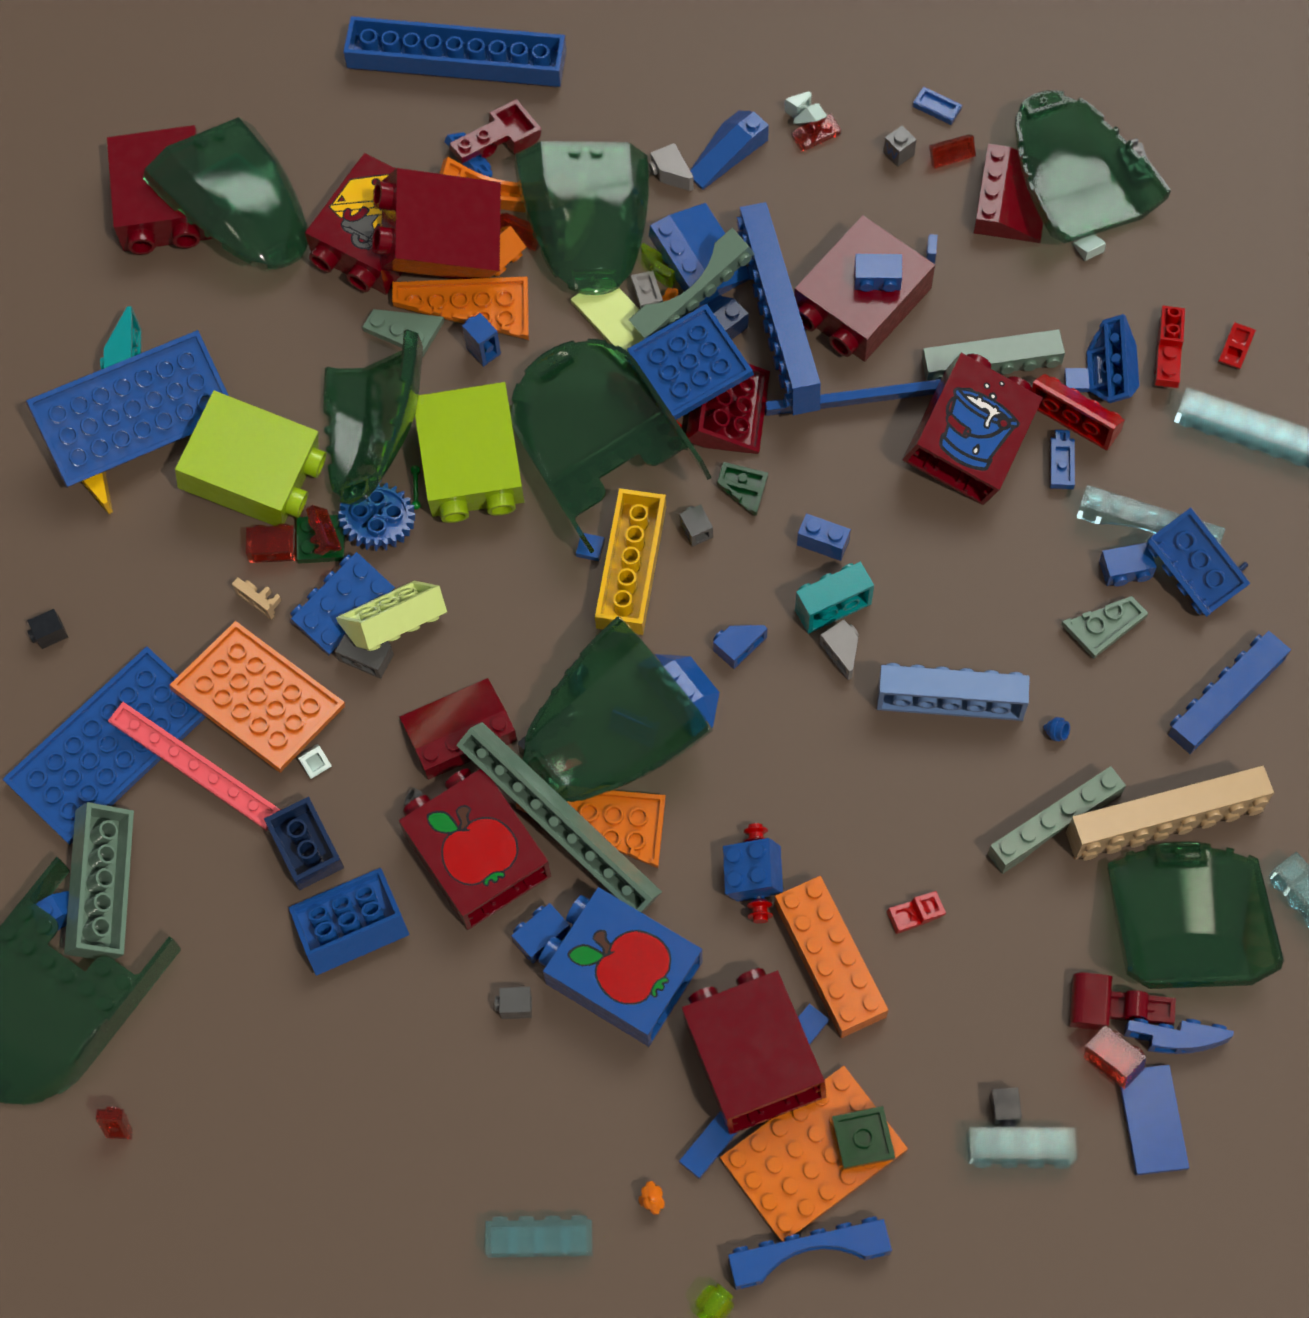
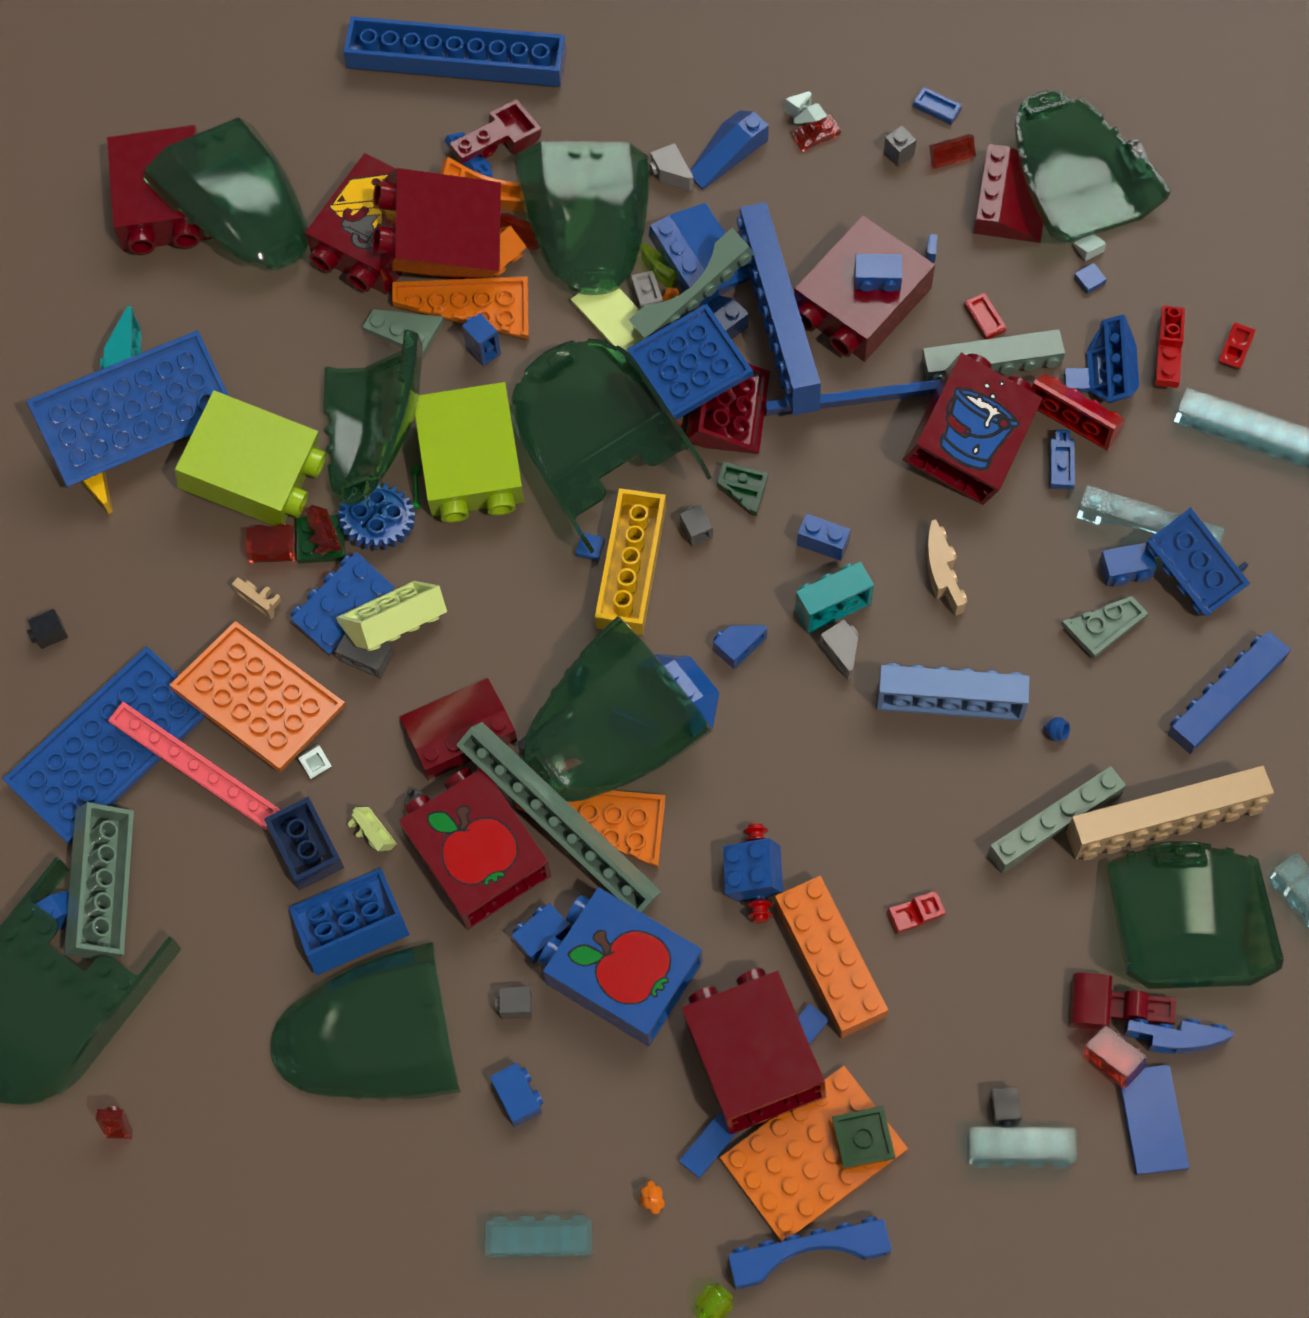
(370, 1032): none -> clear green windscreen
(371, 828): none -> yellowish green plate
(516, 1094): none -> blue brick
(940, 569): none -> tan slope
(985, 316): none -> tile
(1090, 278): none -> tile

